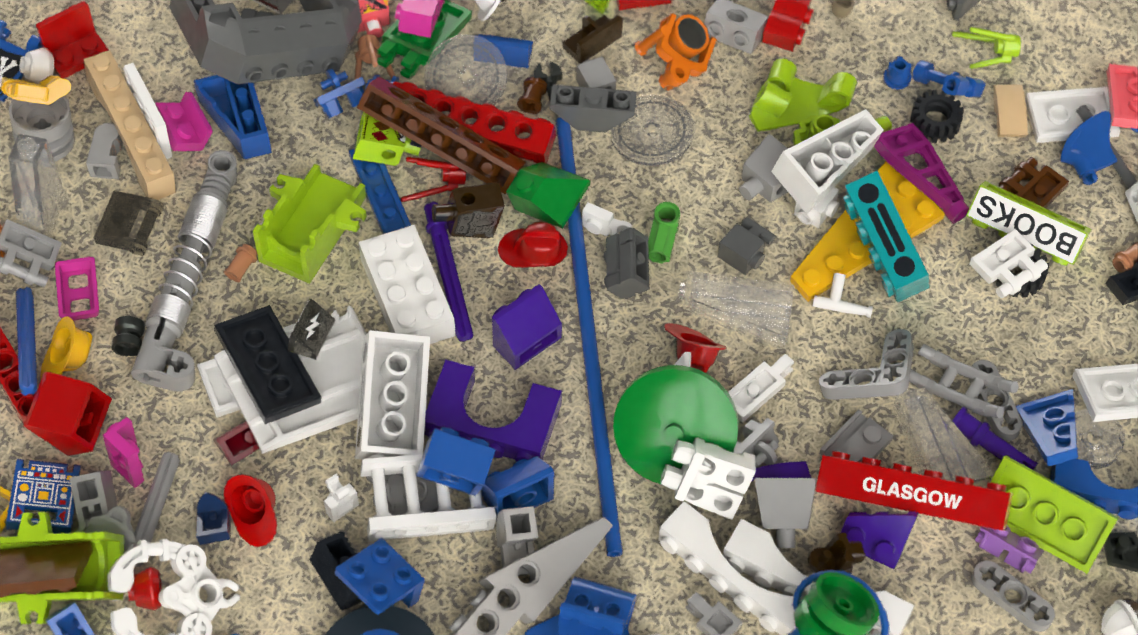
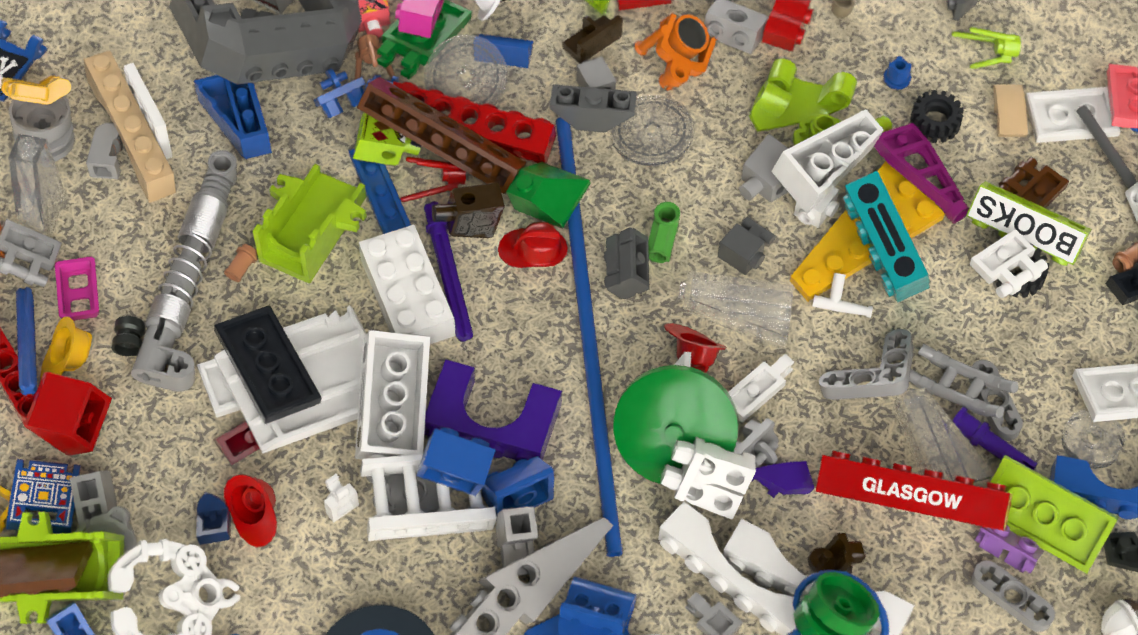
(37, 65): white cone -> none
(70, 38): red bracket -> none
(120, 218): clear smoke plate -> none
(124, 451): dark pink bracket -> none
(146, 589): red cone -> none
(156, 498): light grey axle -> none
(185, 124): dark pink bracket -> none
(310, 330): clear smoke slope -> none
(325, 558): black brick -> none
(381, 577): blue bracket -> none
(525, 327): dark purple slope -> none
(531, 99): reddish brown bush -> none
(555, 75): pearl dark grey bar -> none
(602, 221): white plate -> none
(785, 506): light grey torso -> none
(859, 438): light grey plate -> none
(881, 534): dark purple wing -> none
(952, 84): blue bar -> none
(1052, 426): blue wing -> none
(1090, 148): blue arm -> none

